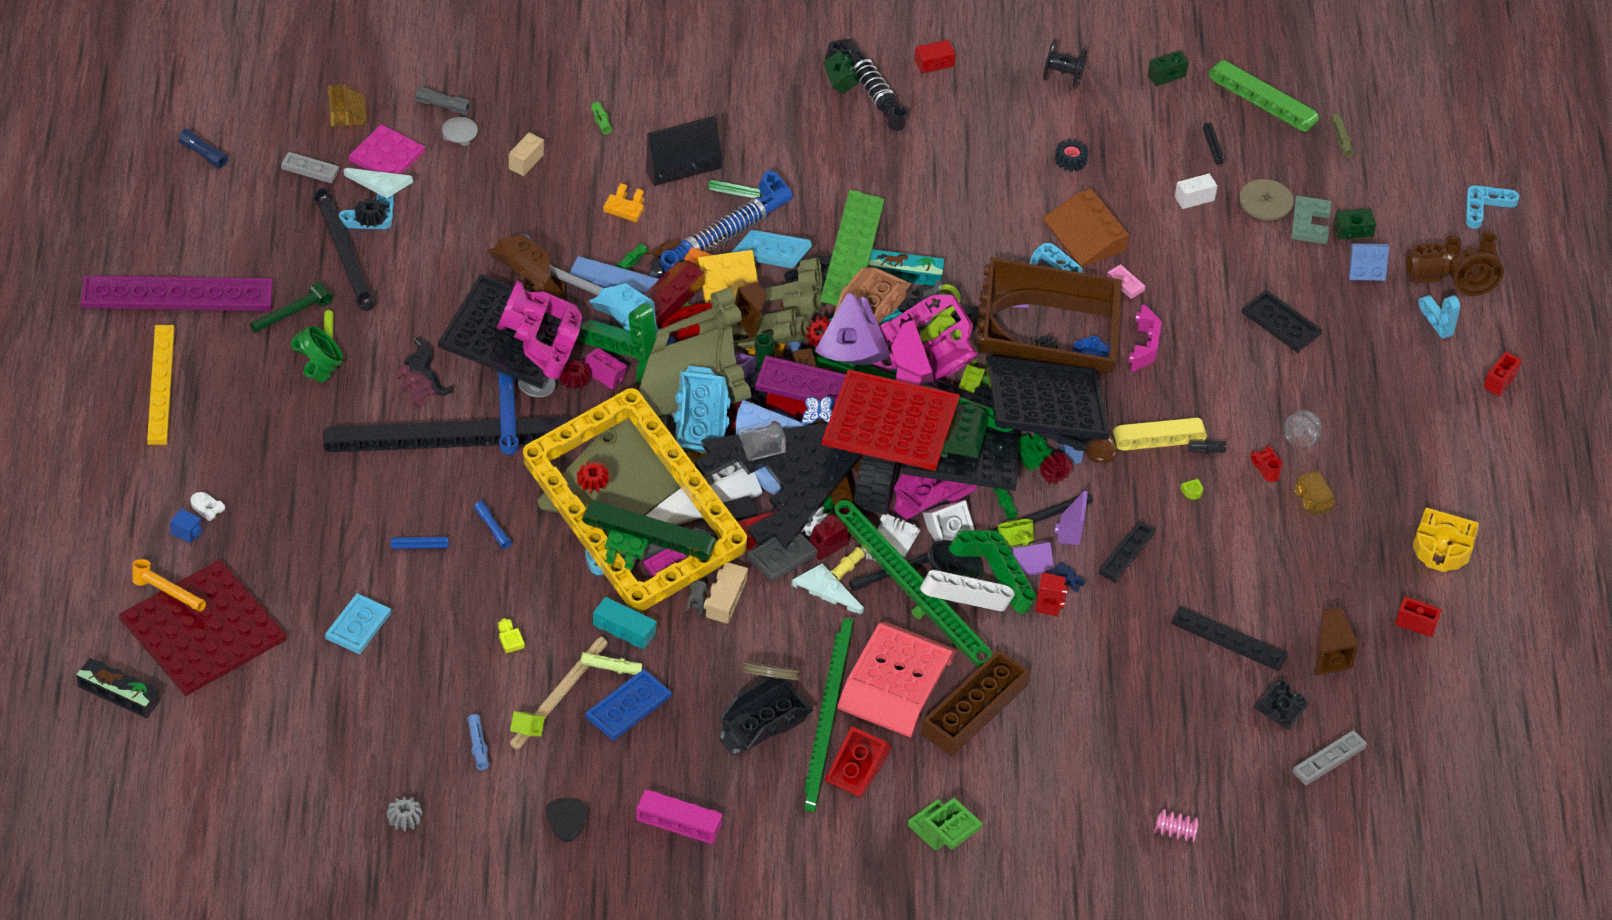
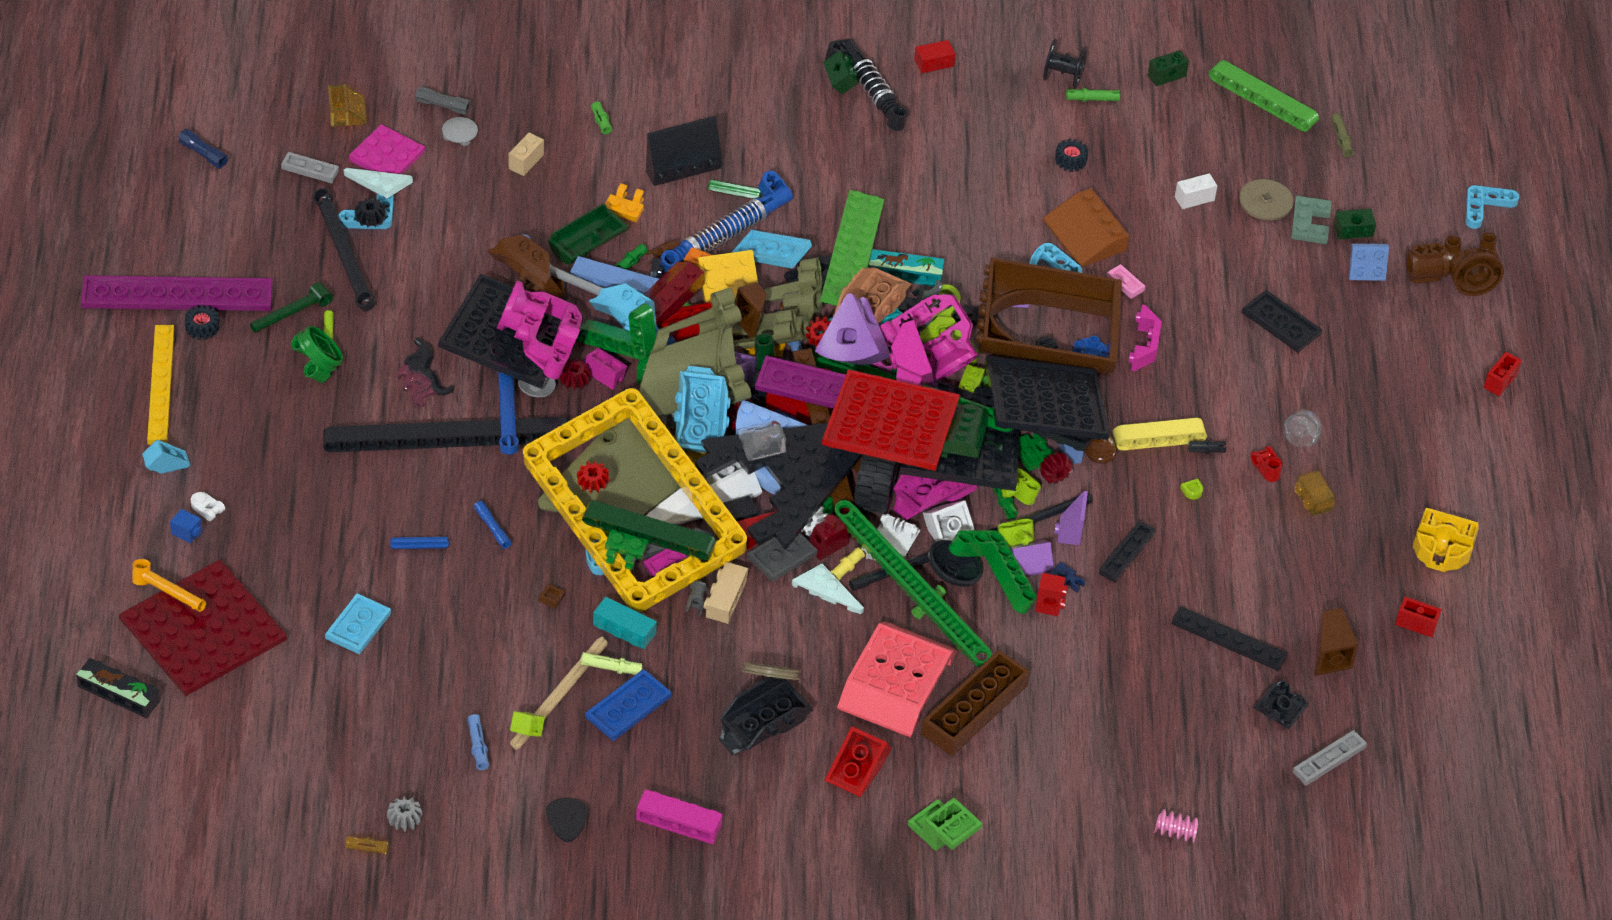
(165, 457): none -> medium azure slope
(201, 315): none -> black bush
(381, 846): none -> clear yellow pin
(509, 637): neon yellow plate -> none
(551, 596): none -> reddish brown tile
(586, 234): none -> dark green container
(817, 410): animal -> none
(827, 715): green gear -> none
(967, 590): white beam -> none
(1026, 488): none -> lime beam
(1097, 95): none -> bright green pin
(1213, 143): black axle -> none
(1442, 319): medium azure beam -> none

